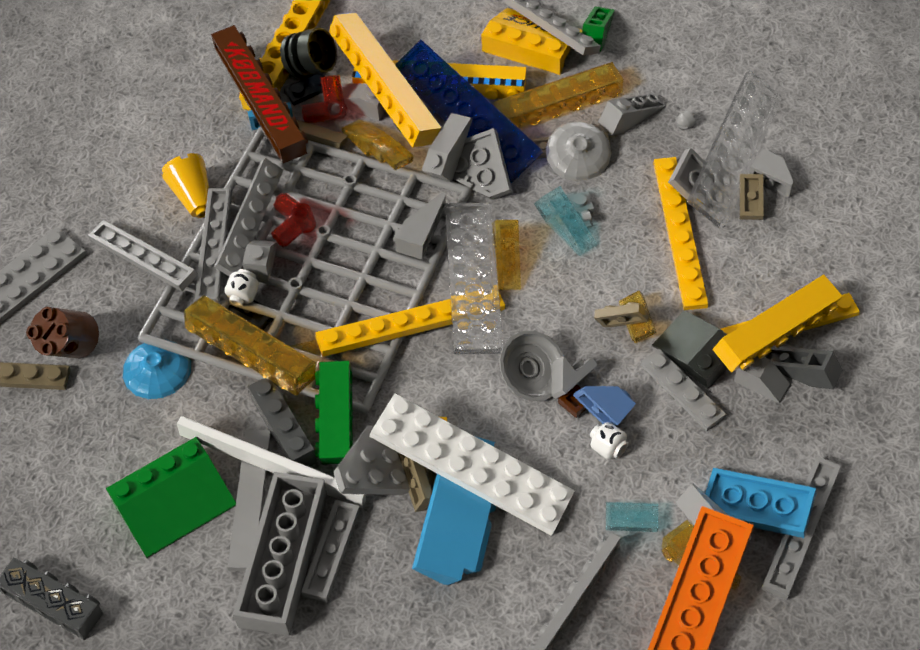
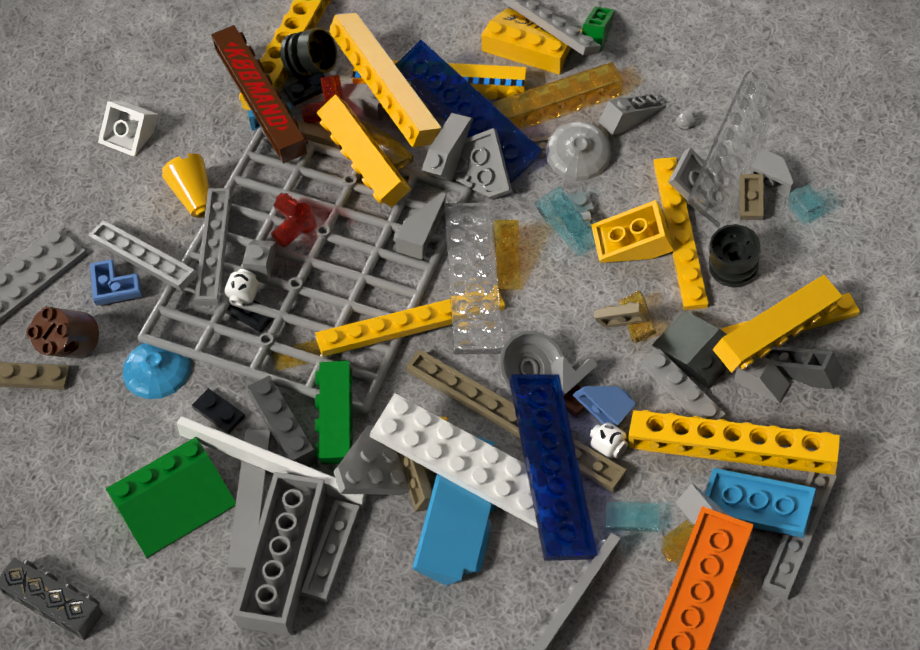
(111, 289): none -> medium blue brick
(126, 127): none -> white slope
(218, 411): none -> black plate
(249, 217): light grey plate -> none
(250, 345): clear yellow brick -> none
(363, 151): none -> yellow brick
(502, 413): none -> dark tan plate
(552, 468): none -> clear blue plate
(633, 235): none -> yellow slope
(734, 255): none -> pearl dark grey wheel
(743, 450): none -> yellow brick
(806, 204): none -> clear light blue brick

